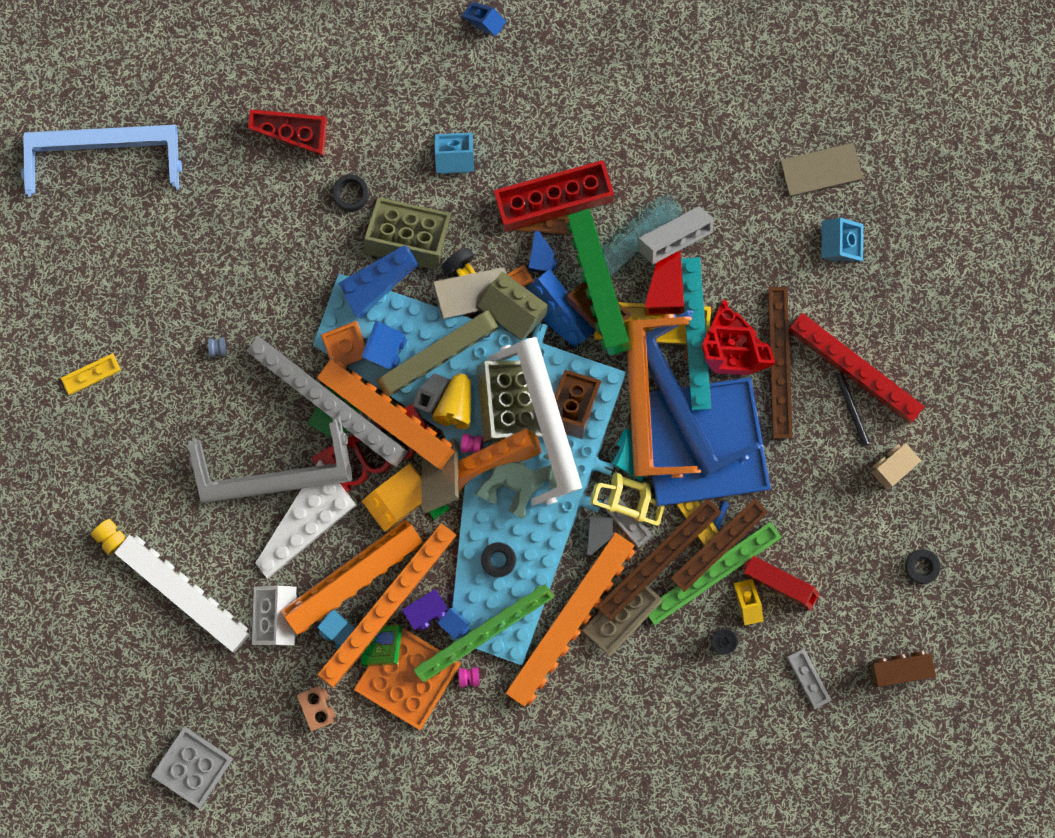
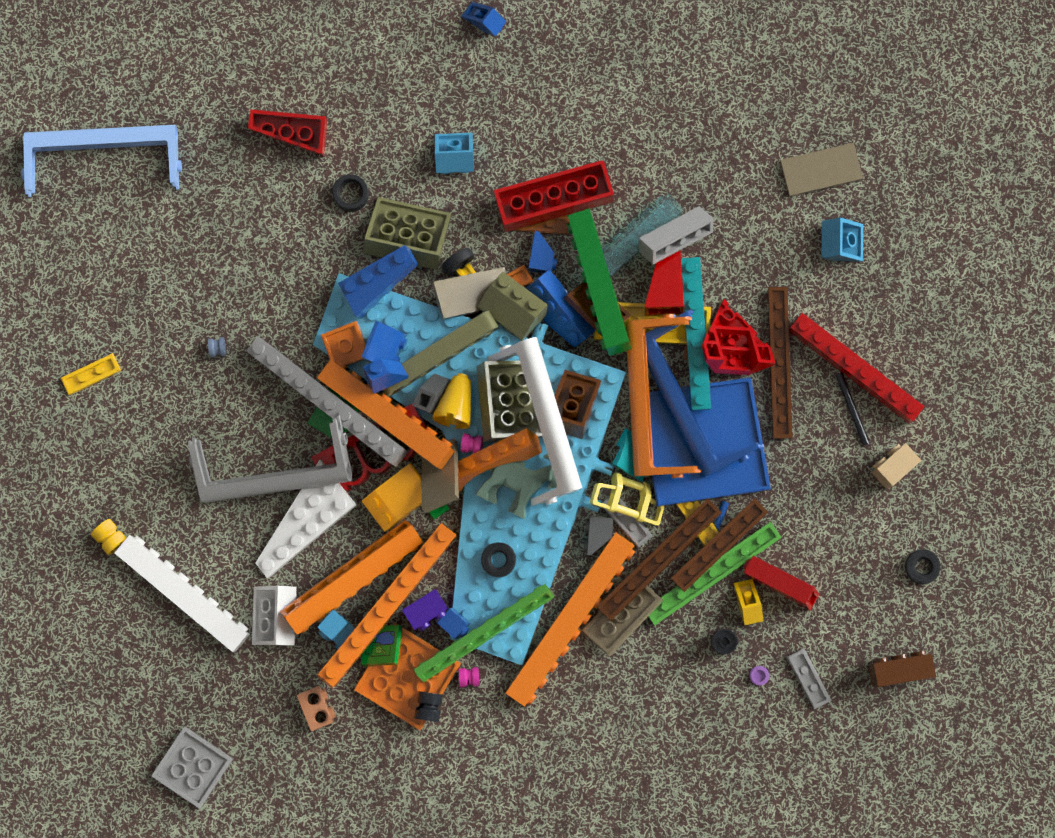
(384, 374): none -> blue slope
(428, 706): none -> black wheel
(759, 675): none -> medium lavender tile

